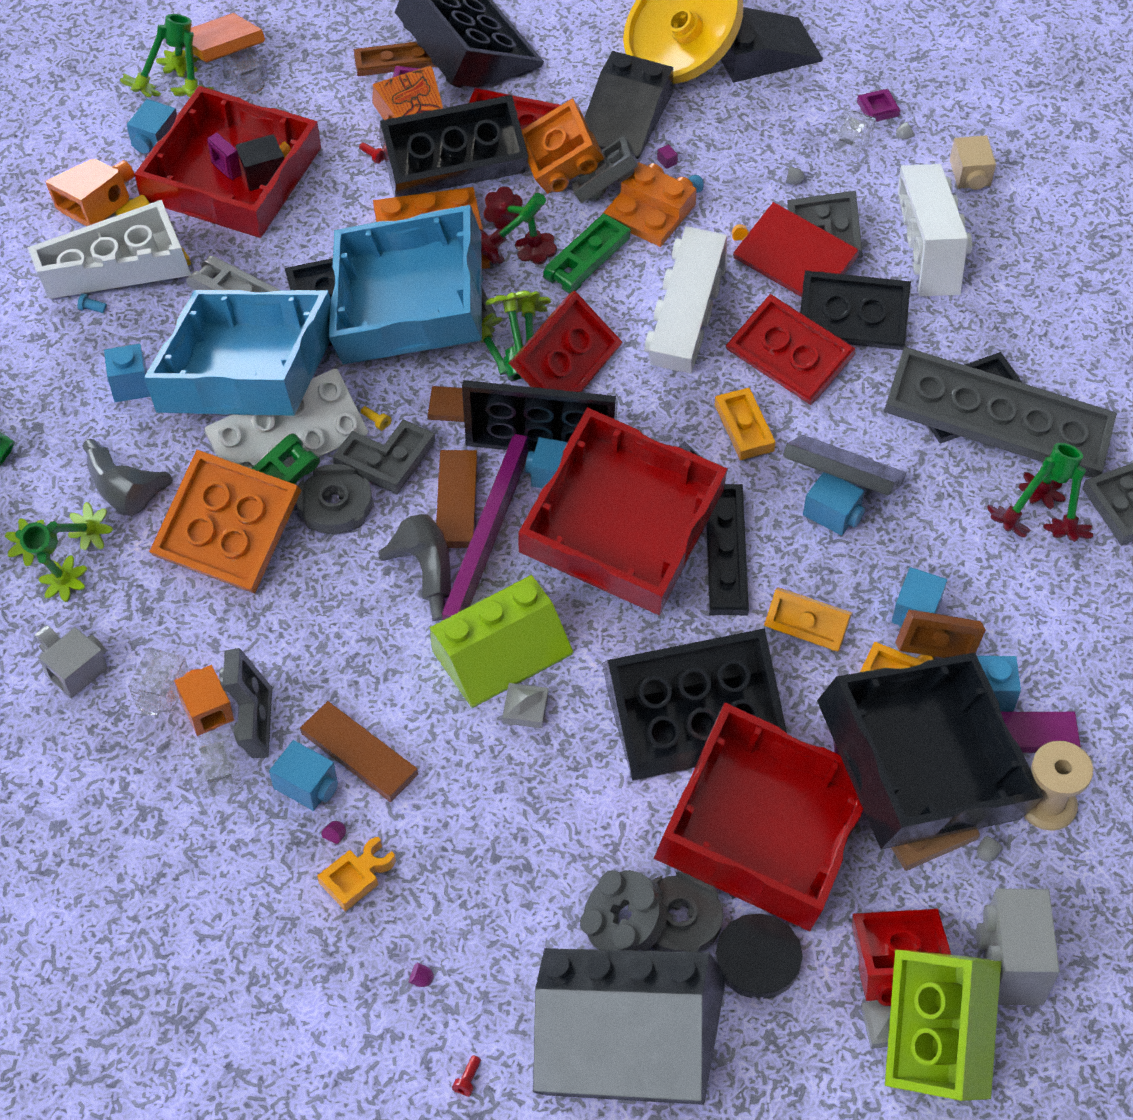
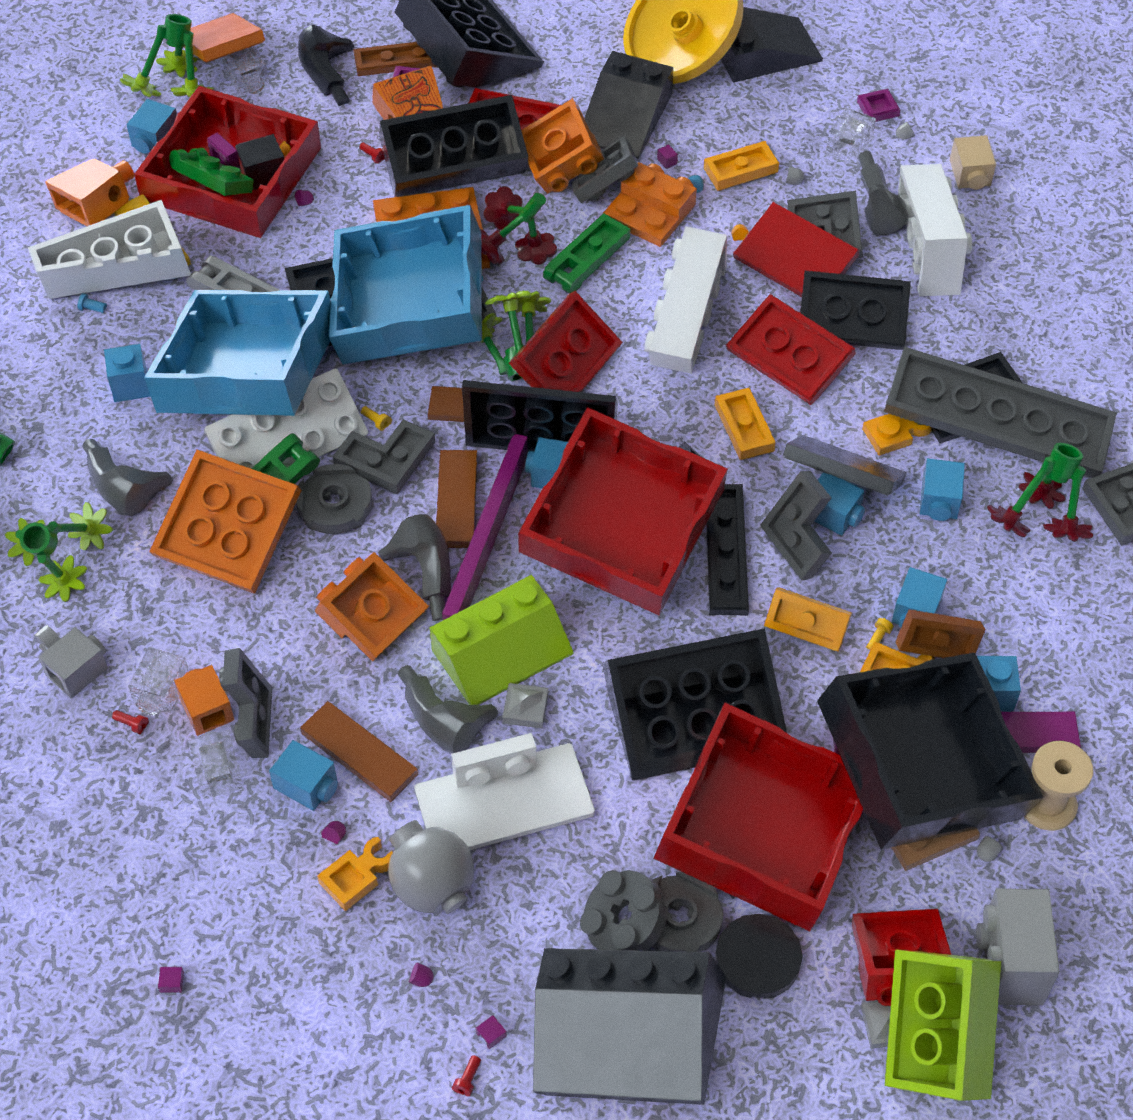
(137, 723): none -> red piece
(170, 979): none -> magenta piece
(210, 172): none -> green plate
(303, 197): none -> magenta piece
(314, 51): none -> black animal
(370, 605): none -> orange plate
(430, 868): none -> light grey brick
(447, 723): none -> dark grey animal
(491, 1031): none -> magenta piece
(506, 792): none -> white bracket
(741, 165): none -> light orange plate
(791, 521): none -> dark grey plate
(883, 626): none -> yellow piece
(884, 210): none -> dark grey animal
(892, 433): none -> light orange plate
(942, 489): none -> dark azure brick

